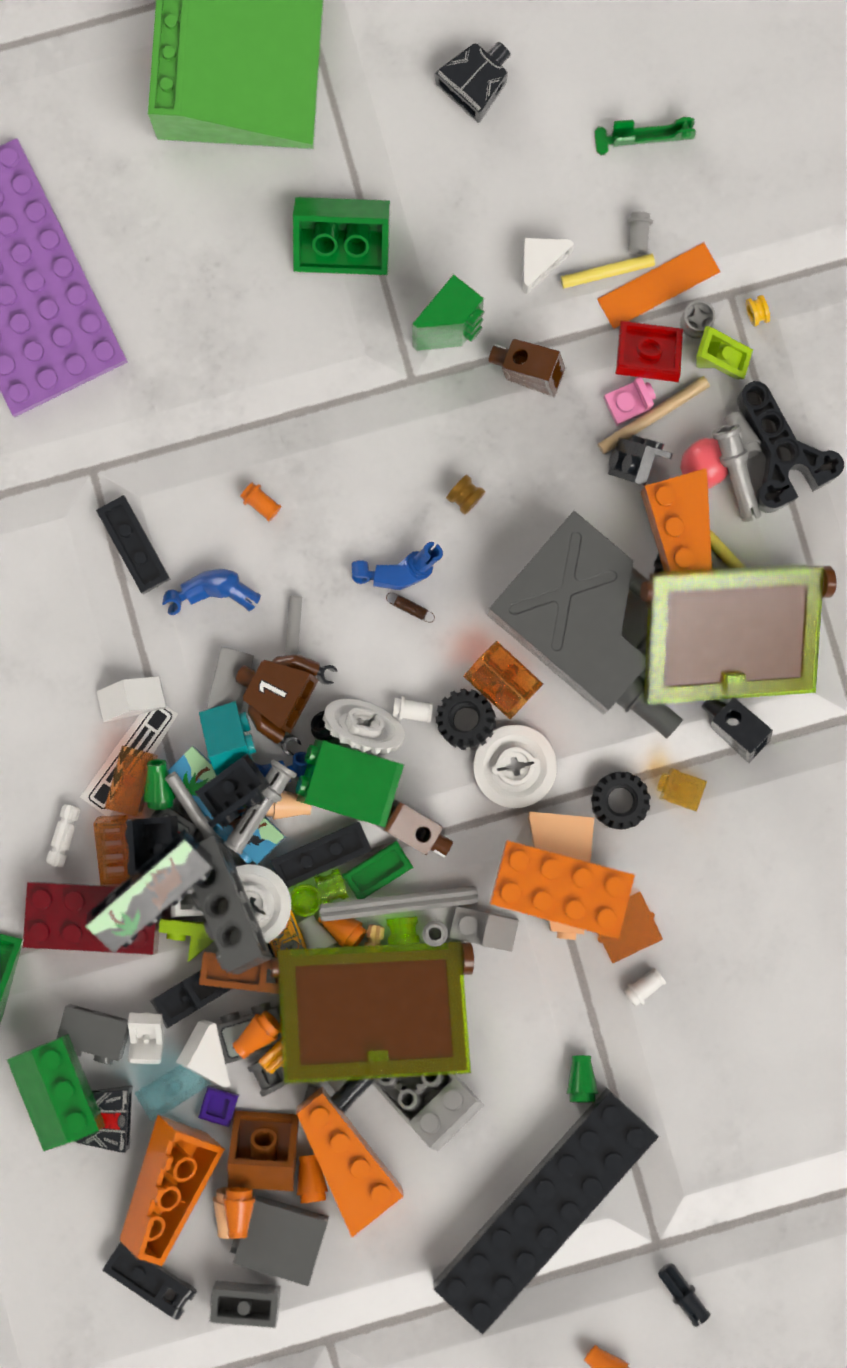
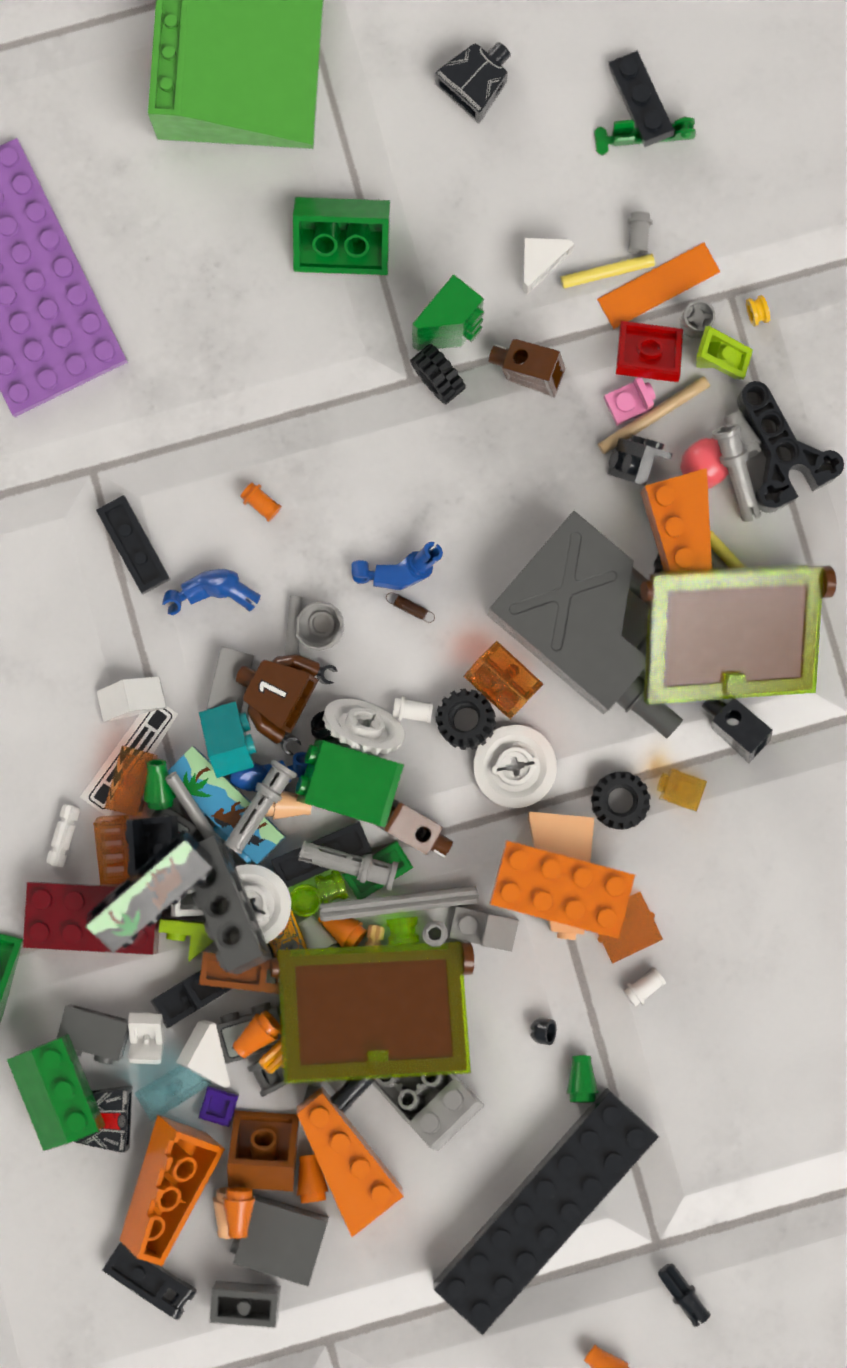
(232, 789): black bracket -> none
(319, 626): none -> light grey hair
(363, 867): none -> light grey pin
(438, 373): none -> black tyre
(465, 494): pearl gold wheel -> none
(544, 1031): none -> black hinge
(641, 98): none -> black plate

